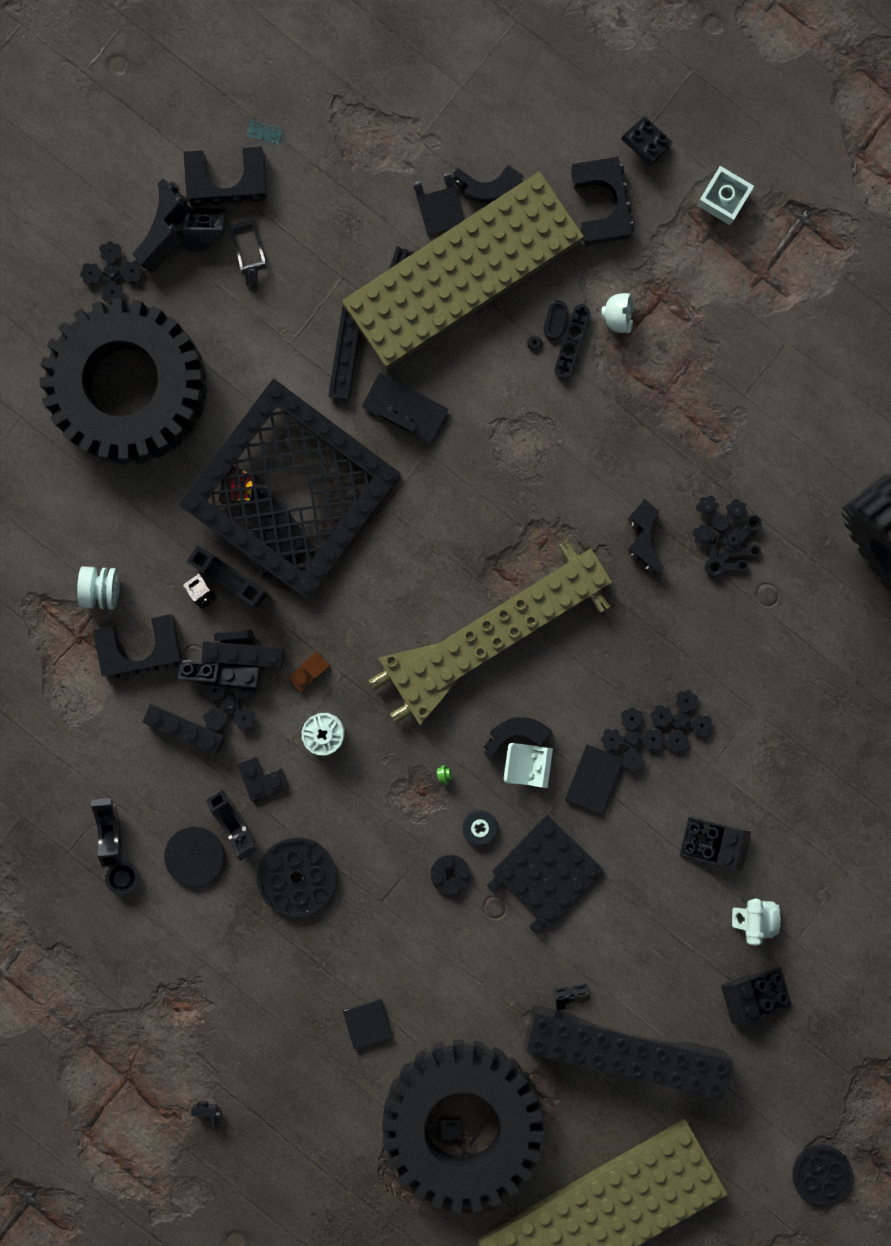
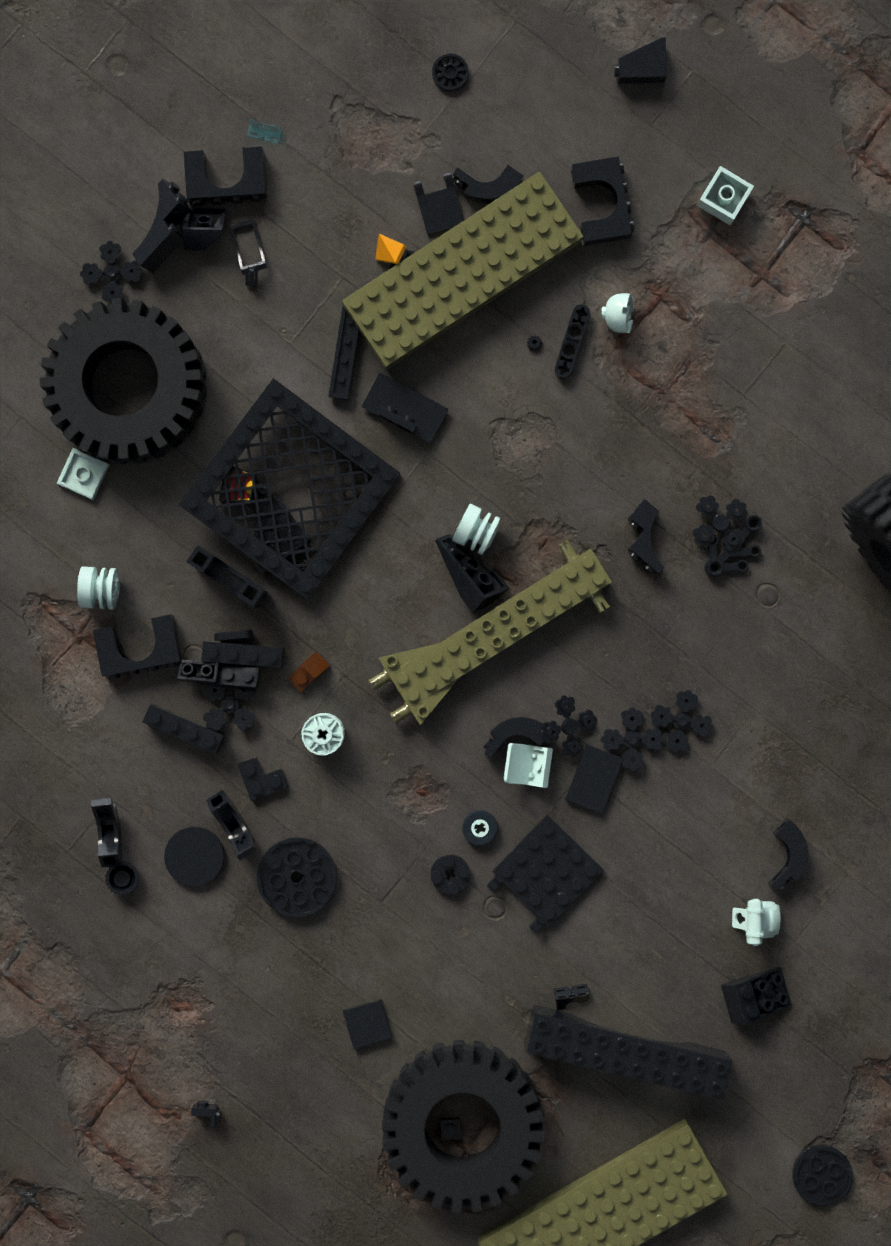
(83, 473): none -> light aqua tile
(199, 591): bracket -> none
(389, 250): none -> light orange slope
(444, 774): bright green plate -> none
(450, 72): none -> black wheel
(474, 582): none -> black wedge
(476, 529): none -> light aqua wheel
(555, 320): black tile -> none
(569, 726): none -> black plant
(643, 64): none -> black slope
(647, 140): black plate -> none
(715, 843): black slope -> none
(796, 854): none -> black arch

